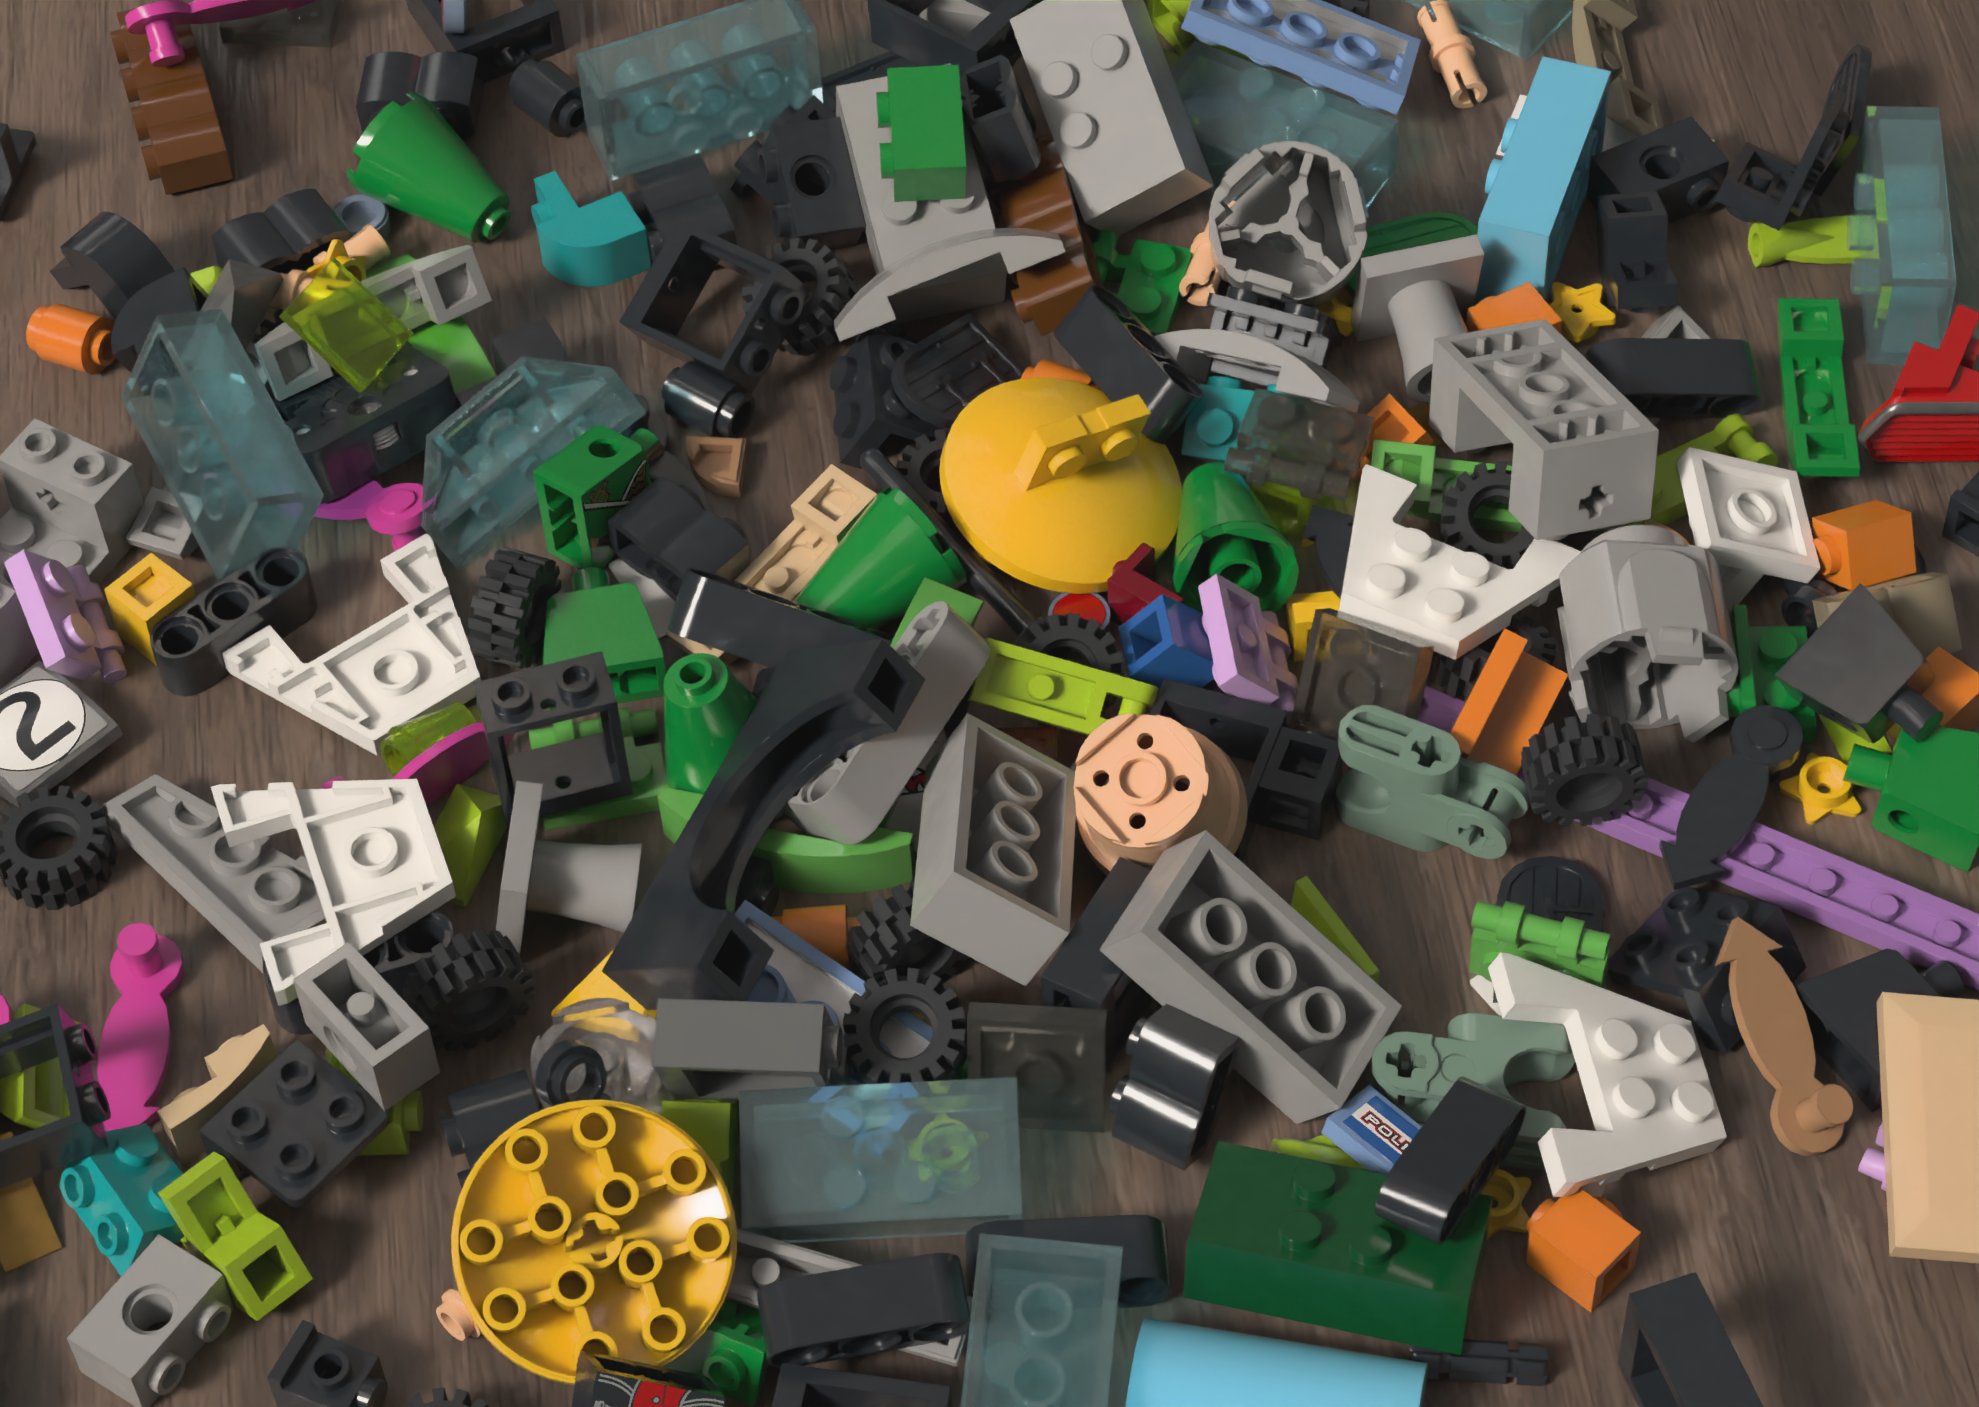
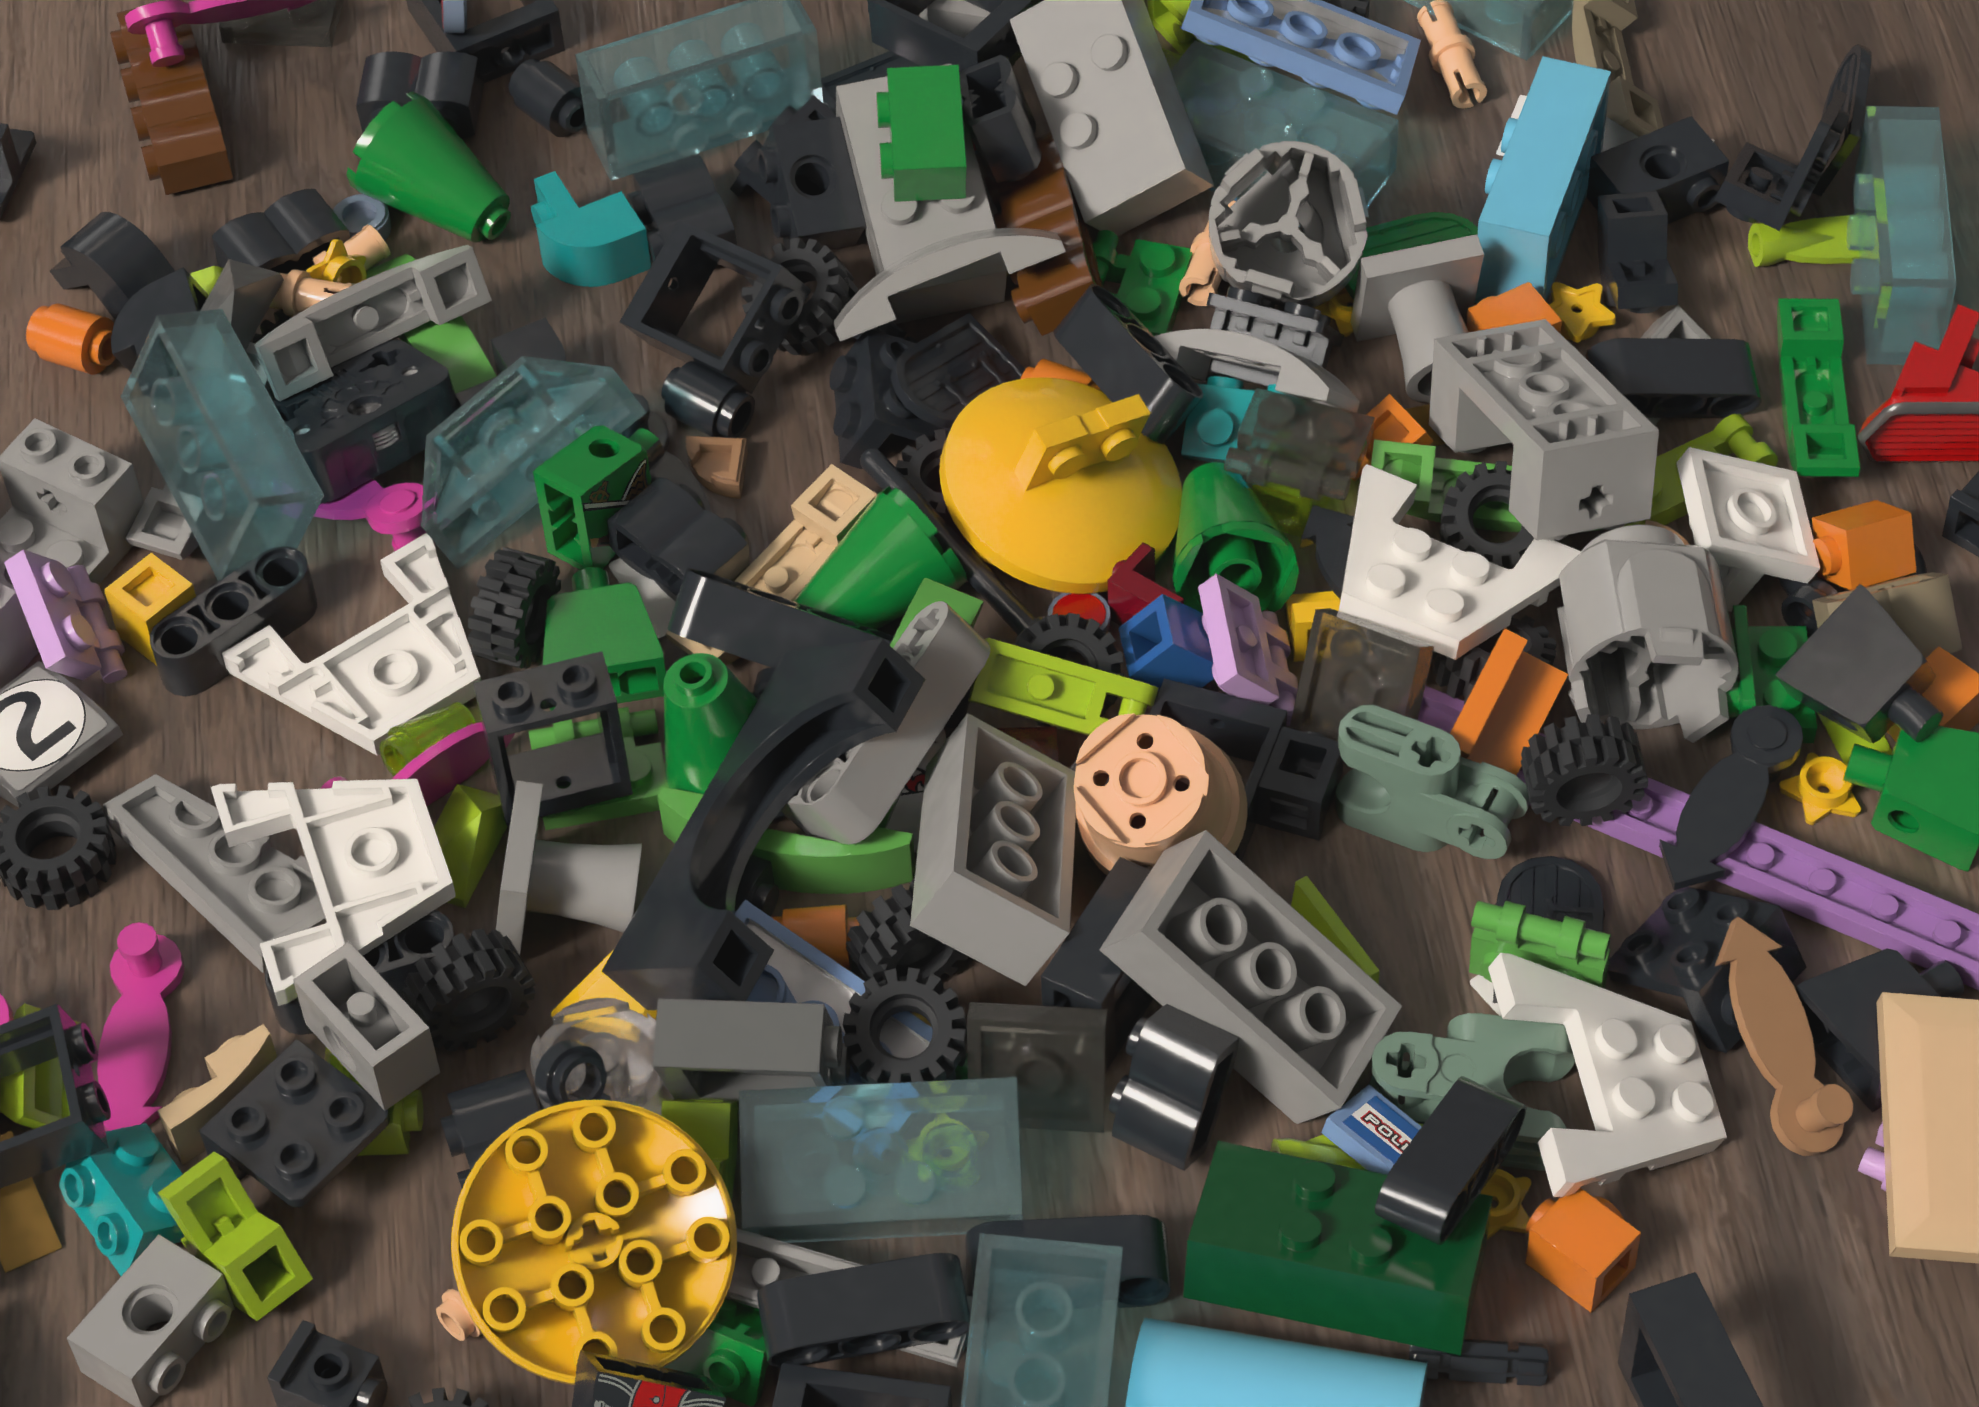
(346, 325): clear neon green piece -> none

